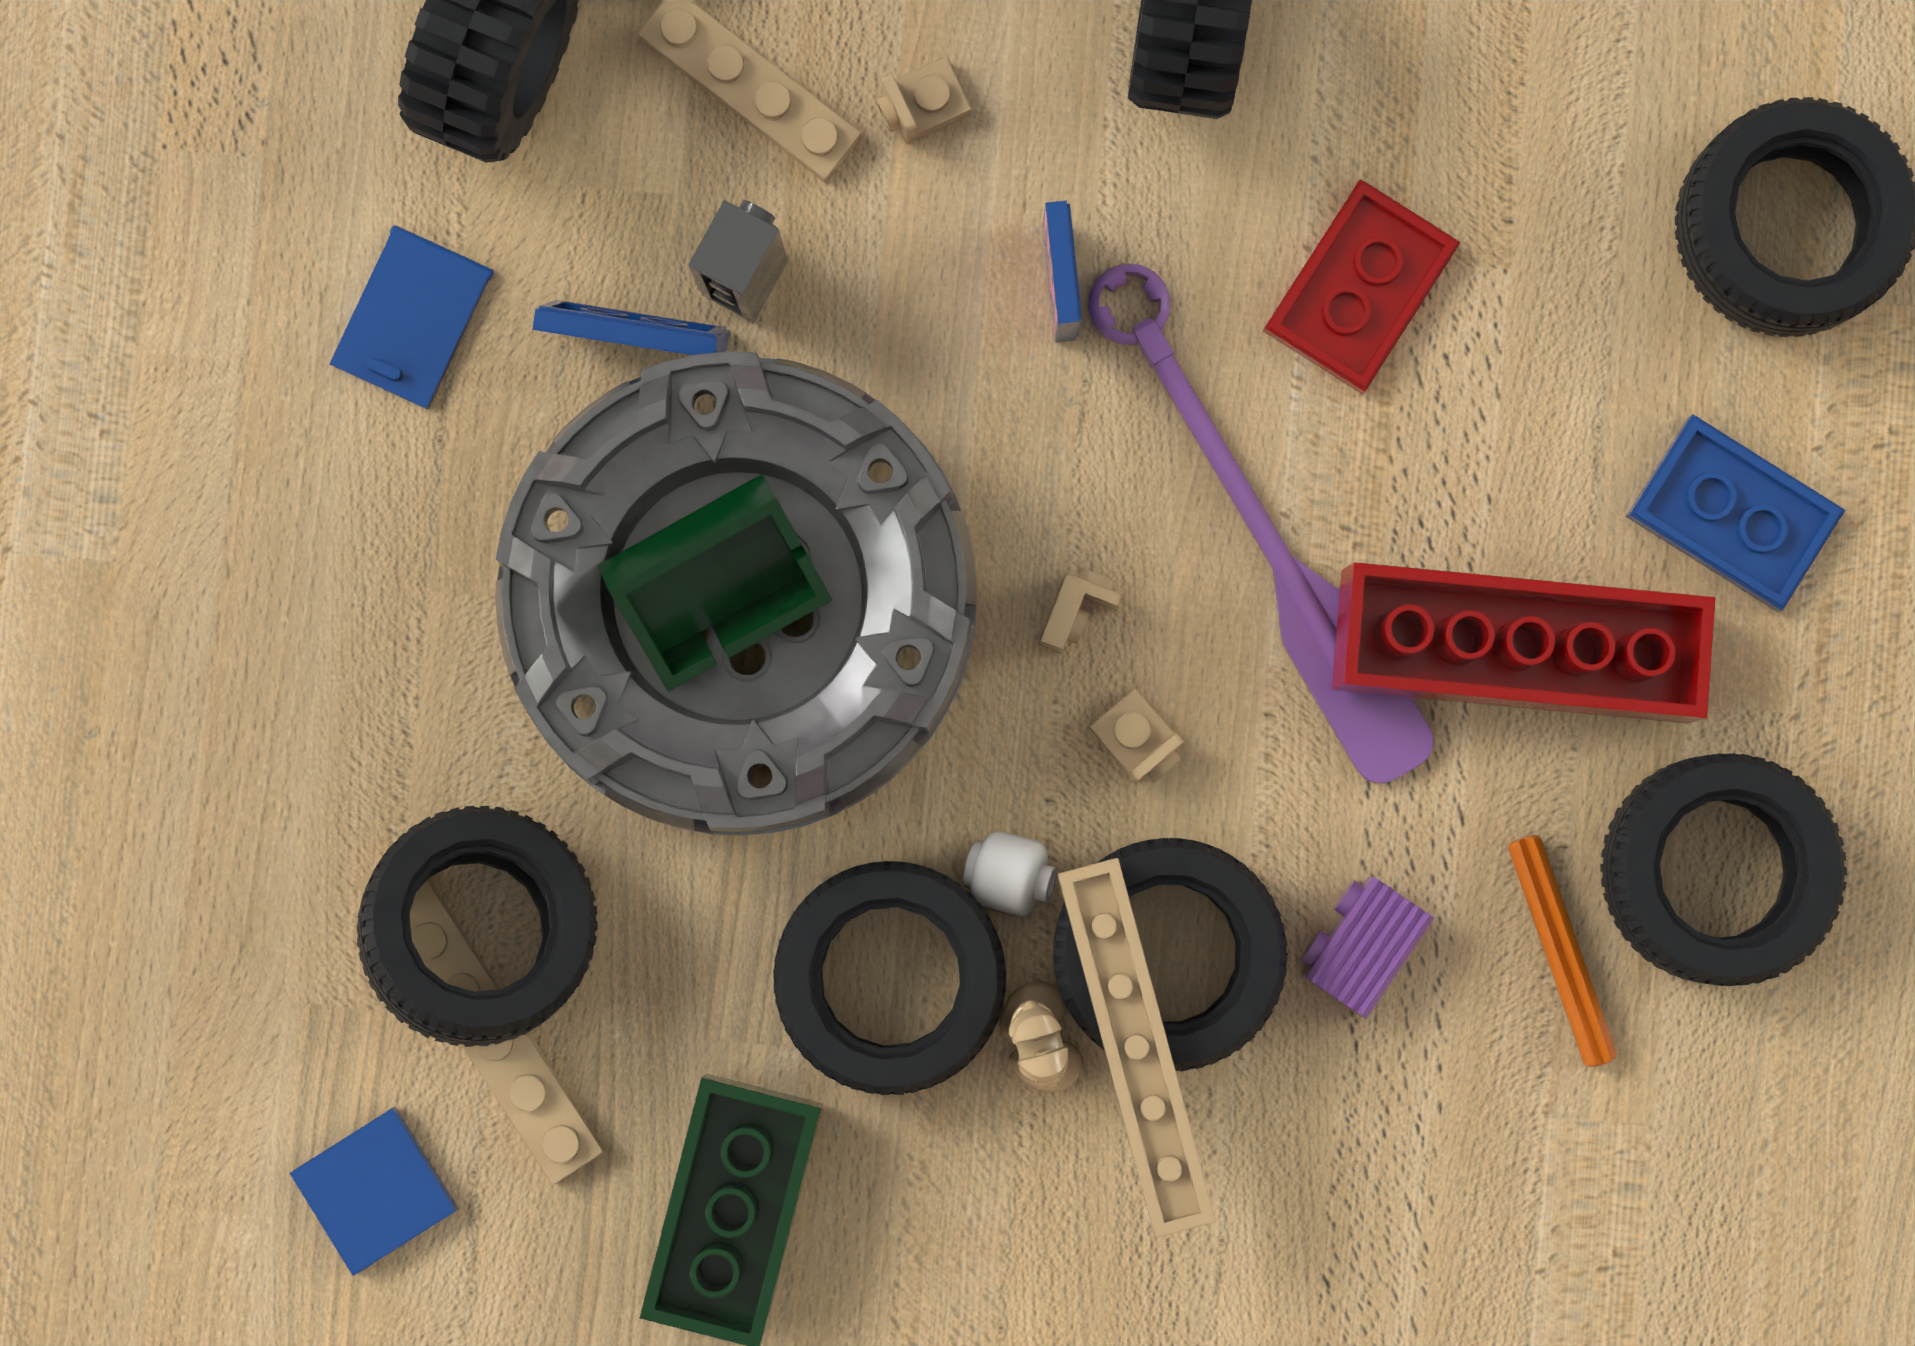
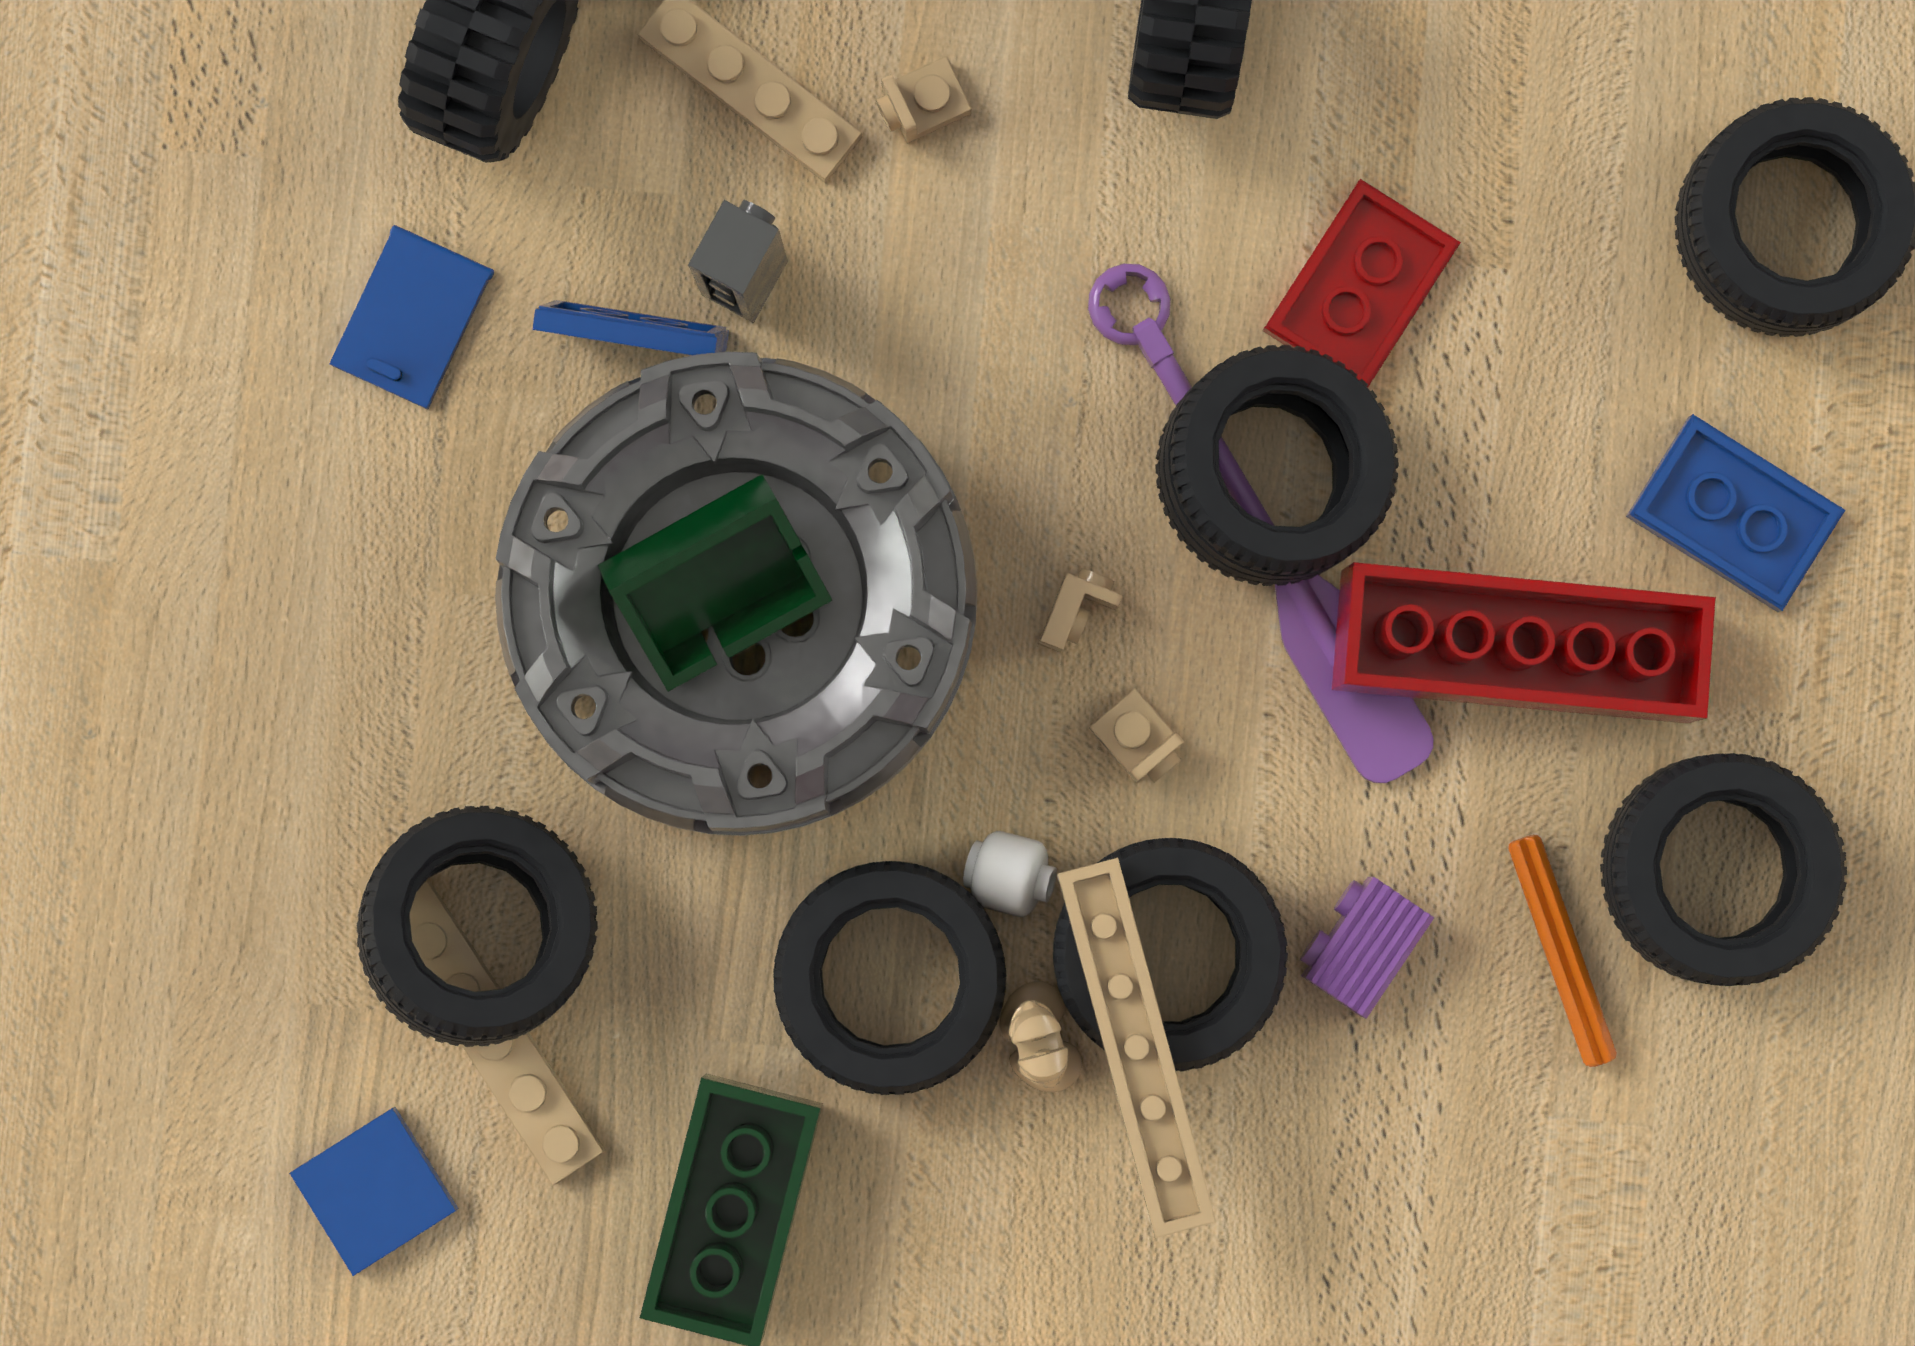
(1062, 271): blue tile -> none
(1334, 407): none -> black tyre

